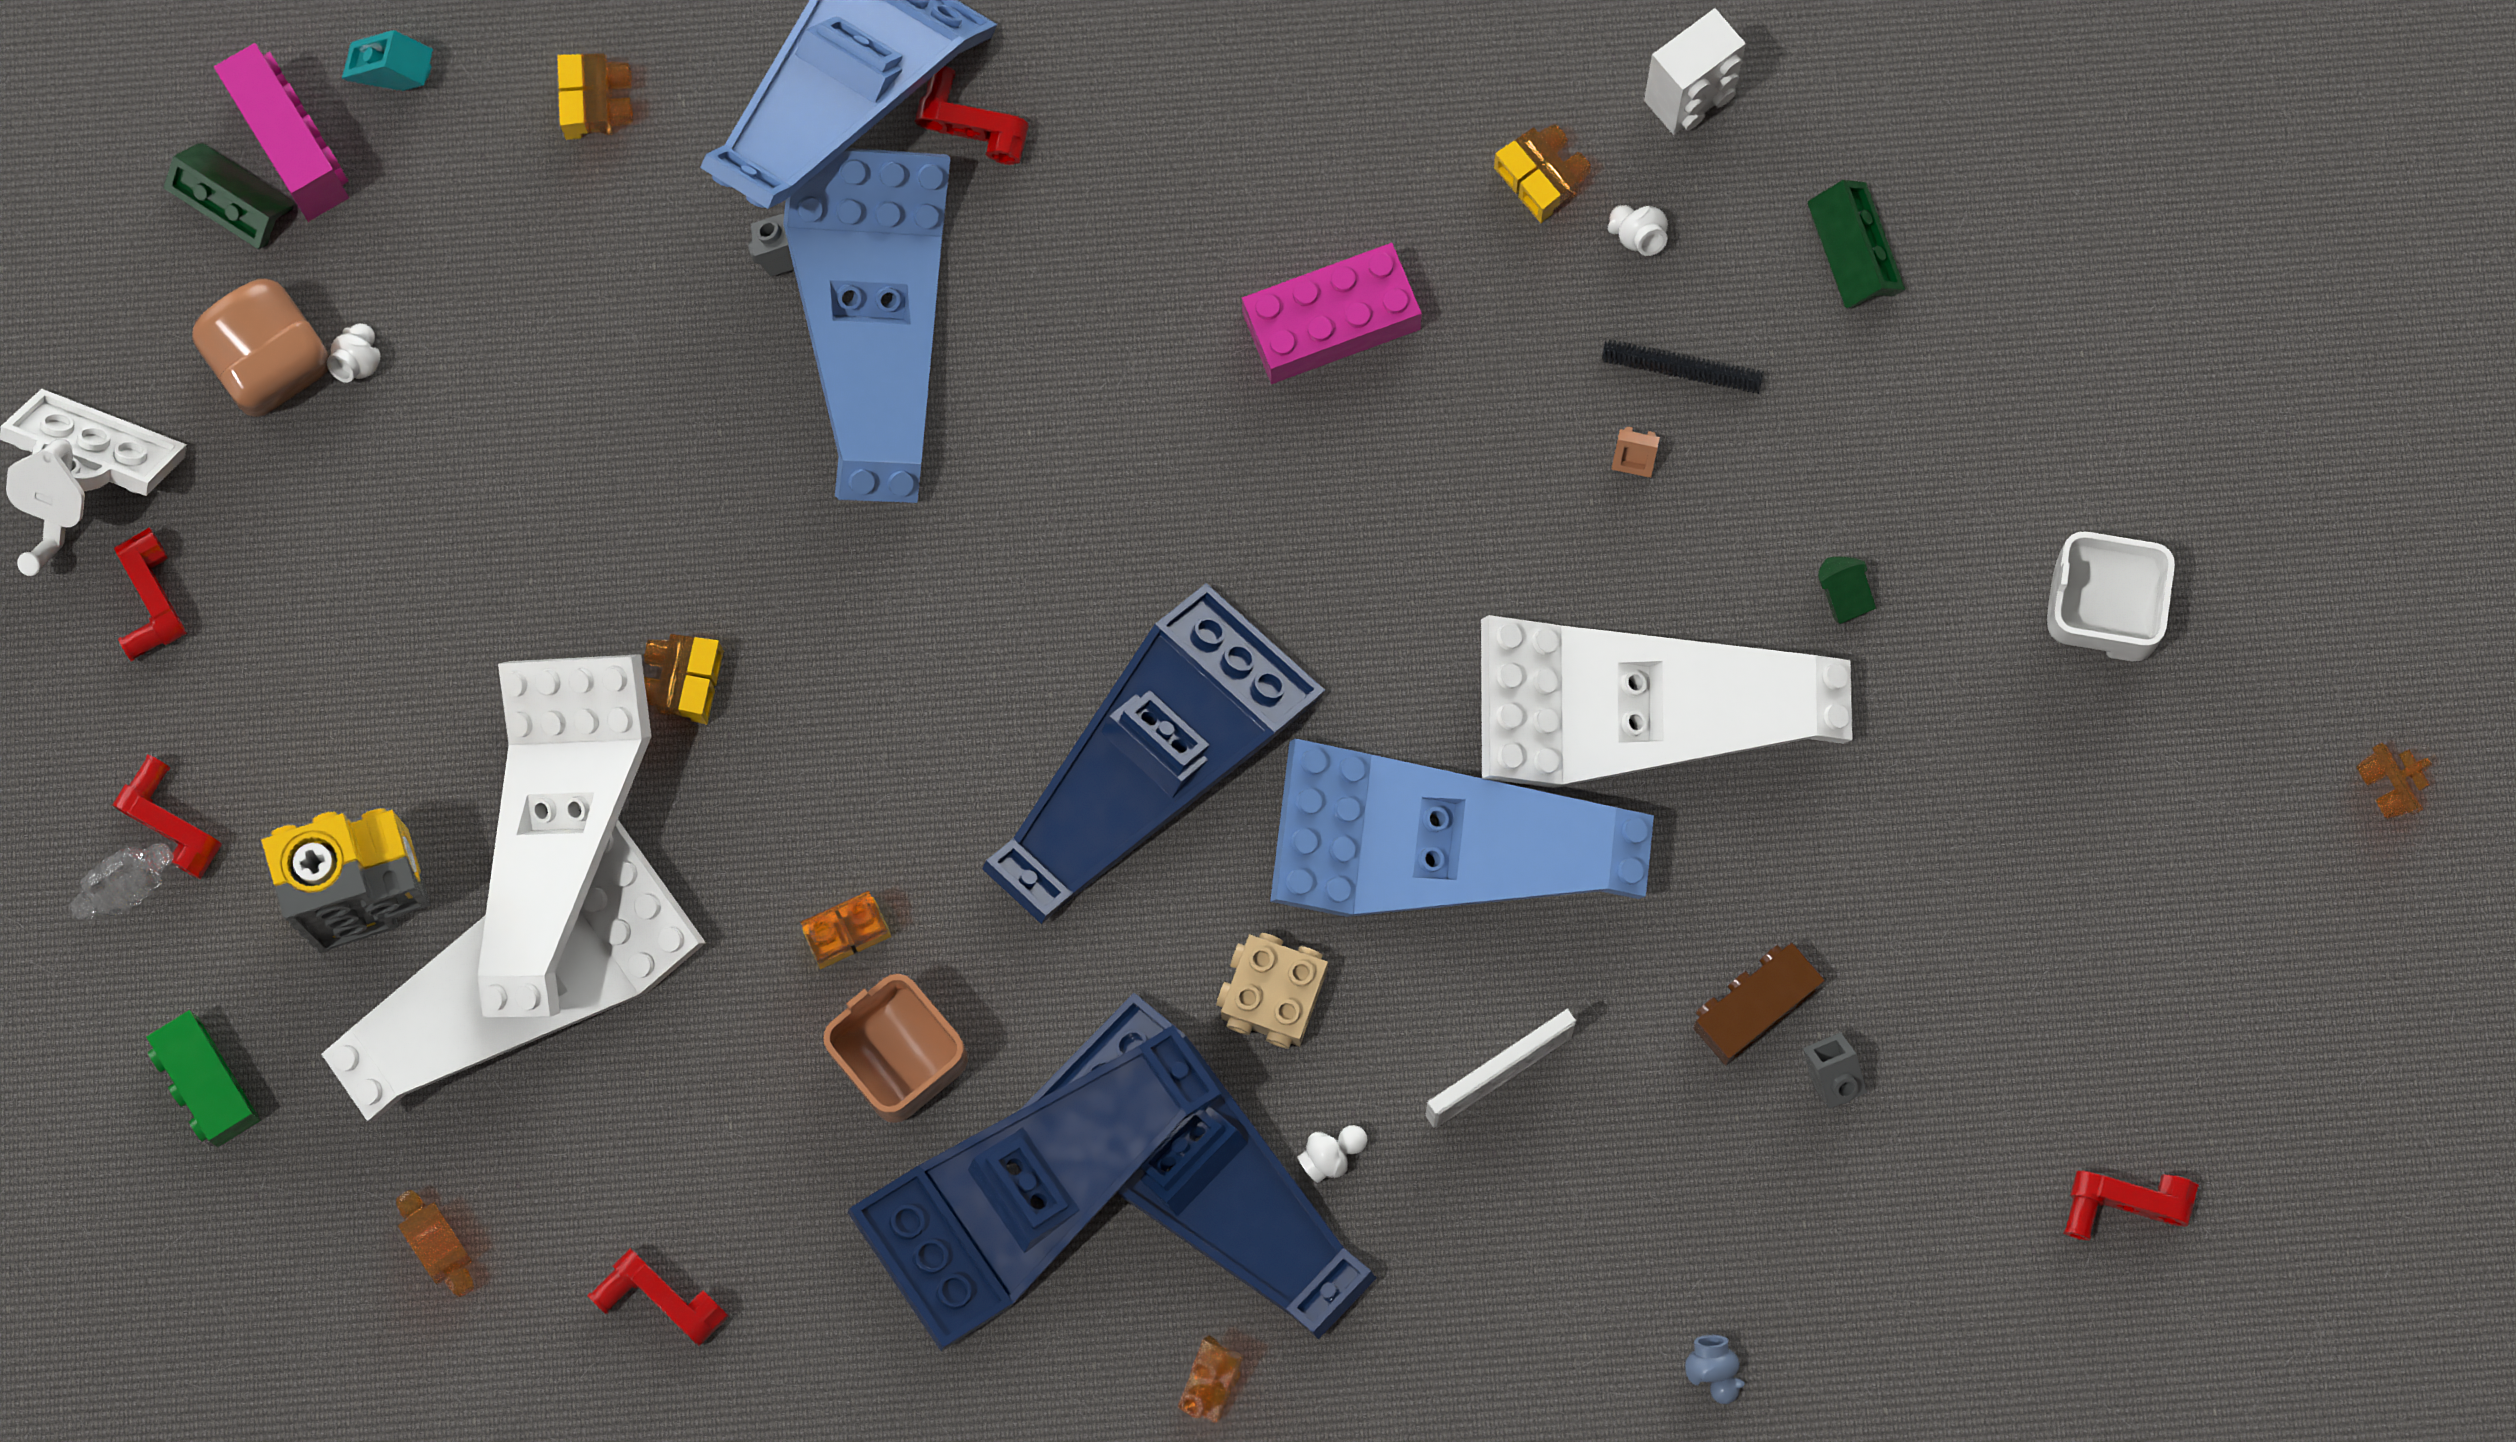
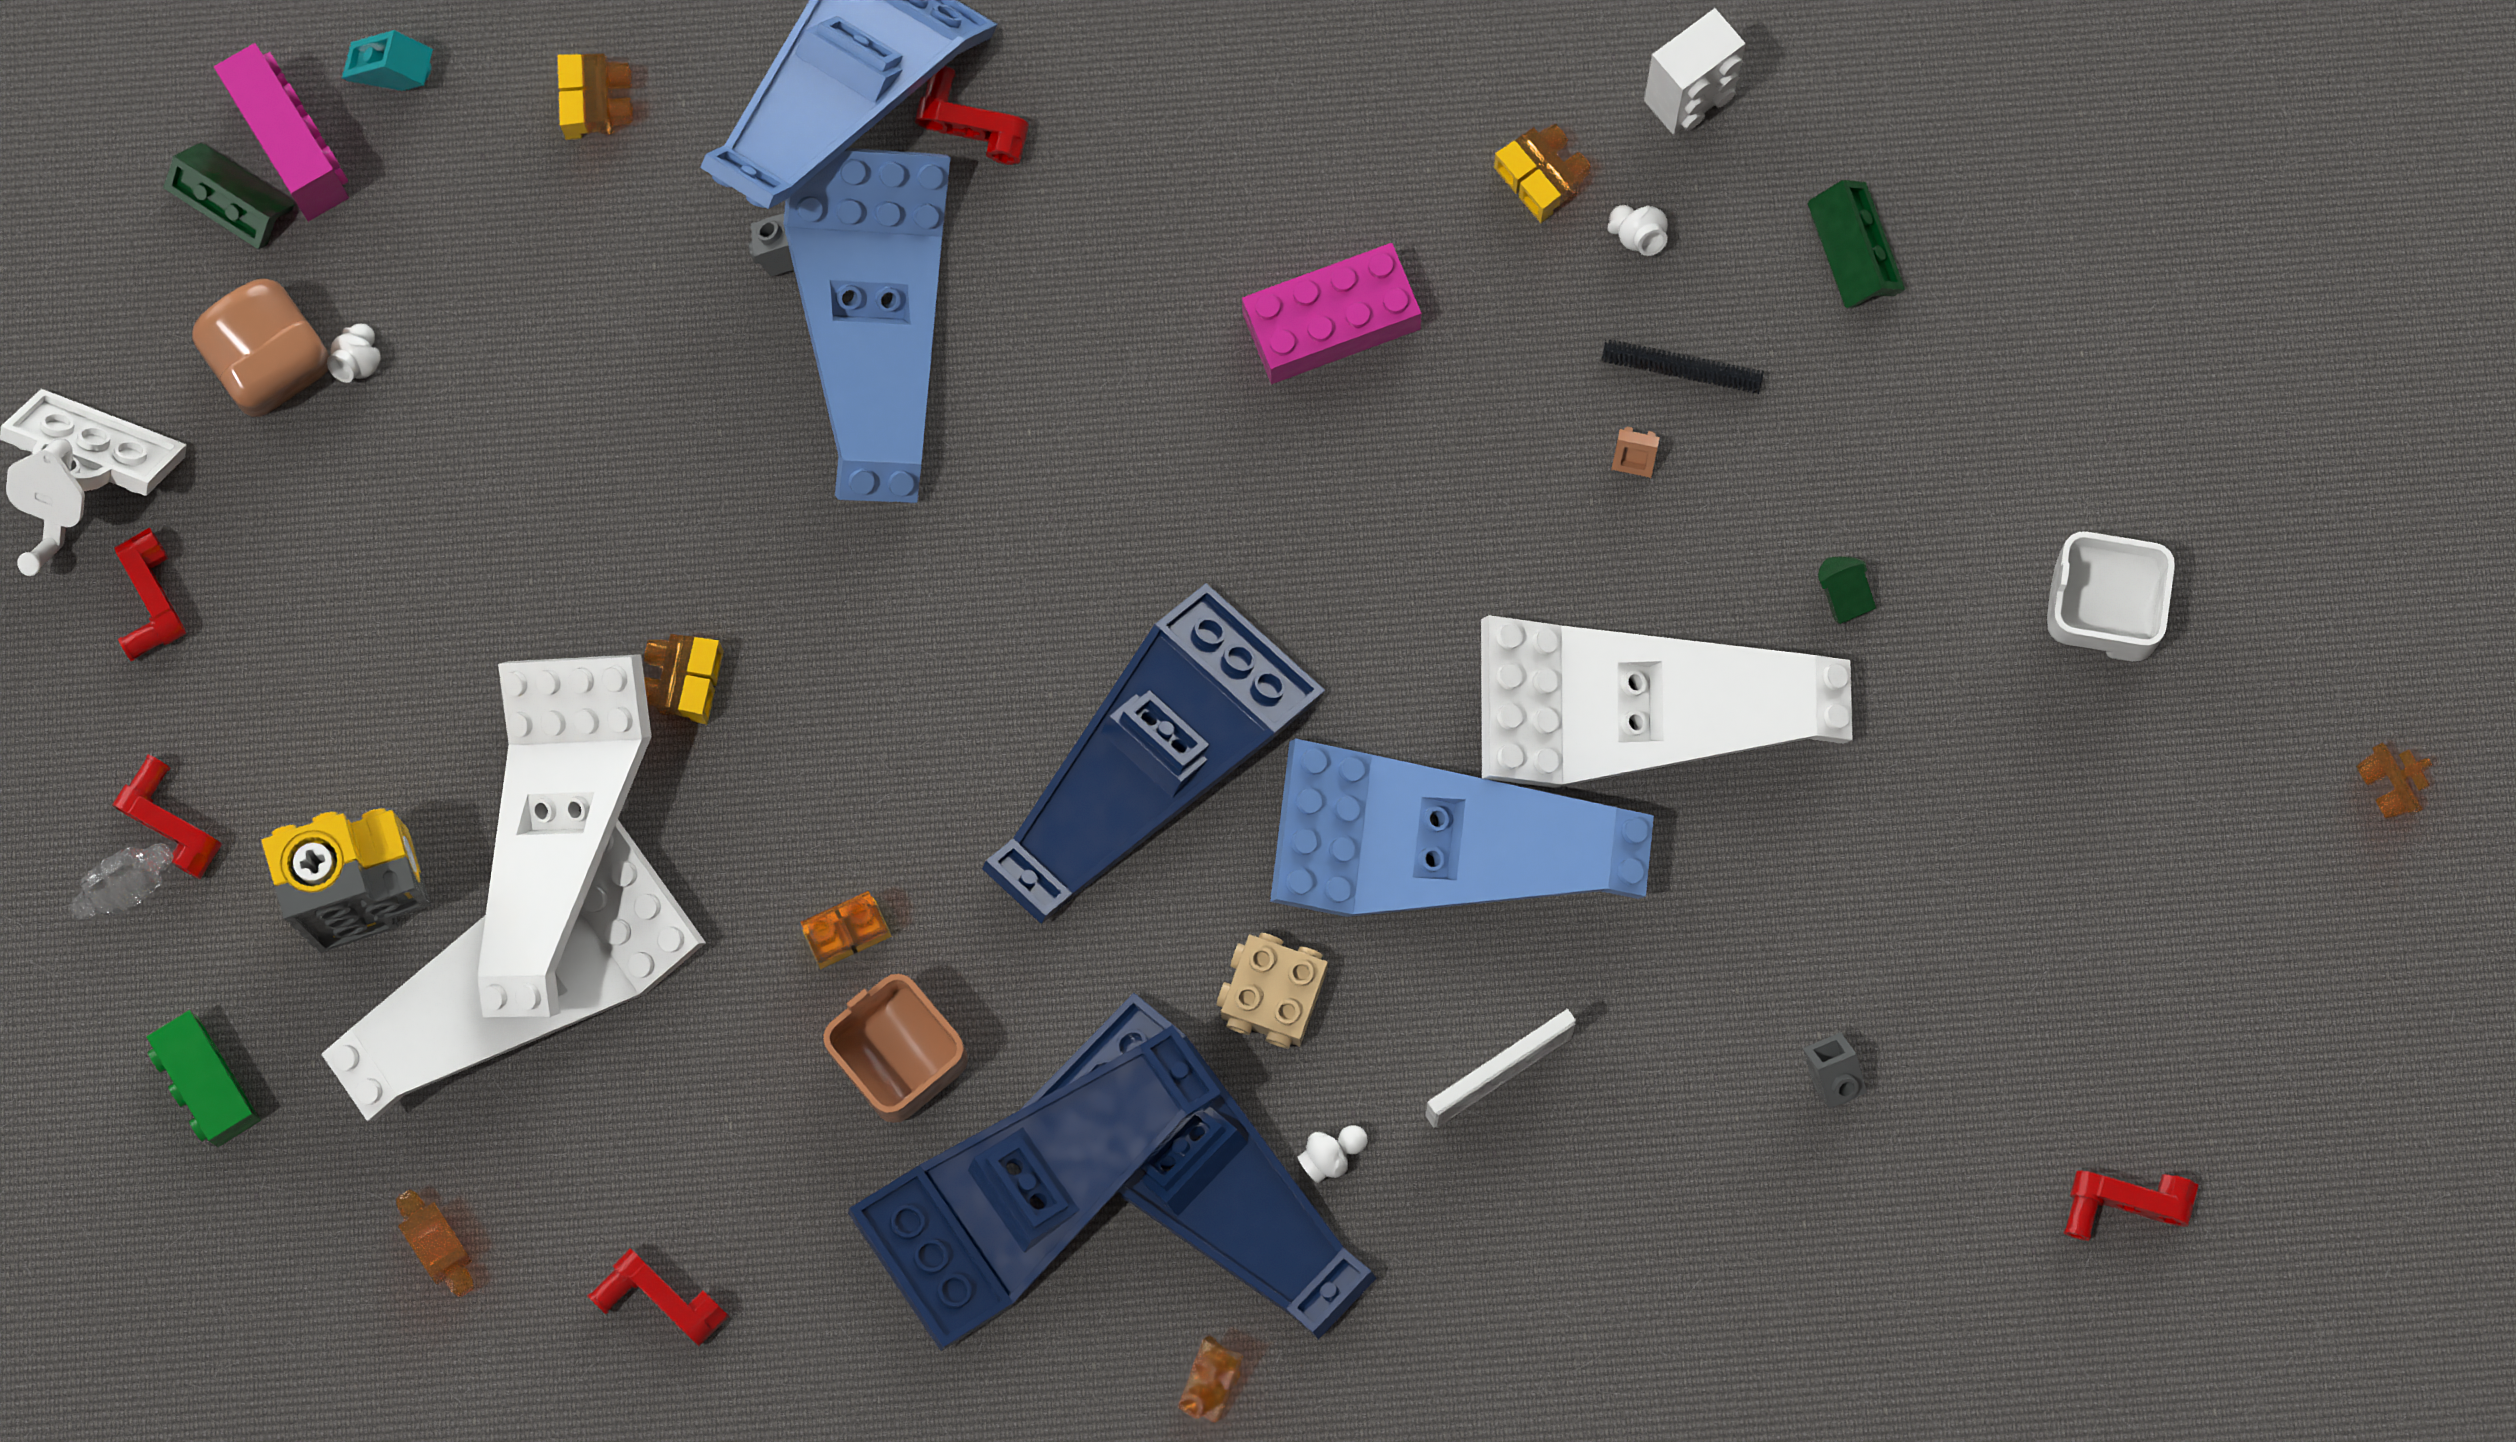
(1717, 1364): sand blue animal -> none
(1757, 1002): reddish brown brick -> none

